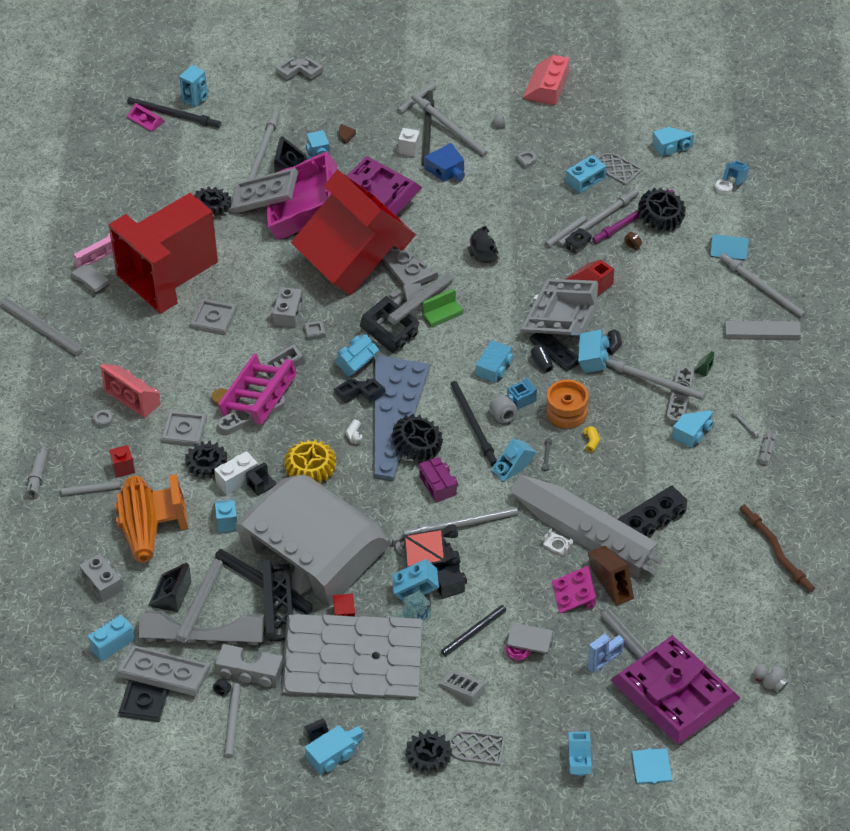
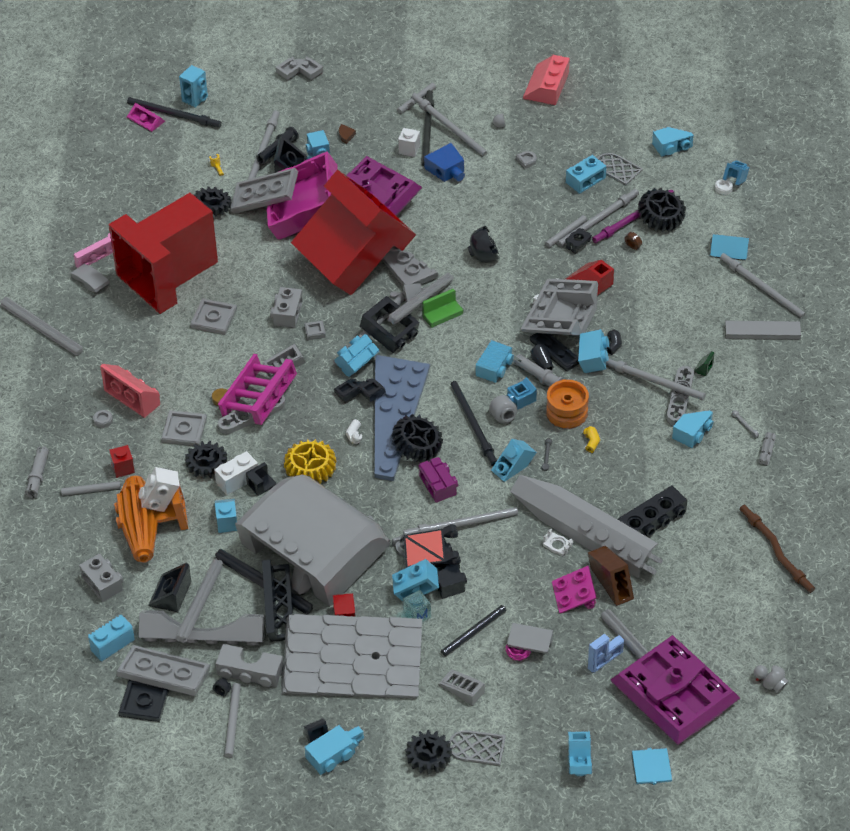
(159, 489): none -> white brick
(215, 162): none -> yellow hand
(290, 134): none -> black pin
(545, 377): none -> light grey pin

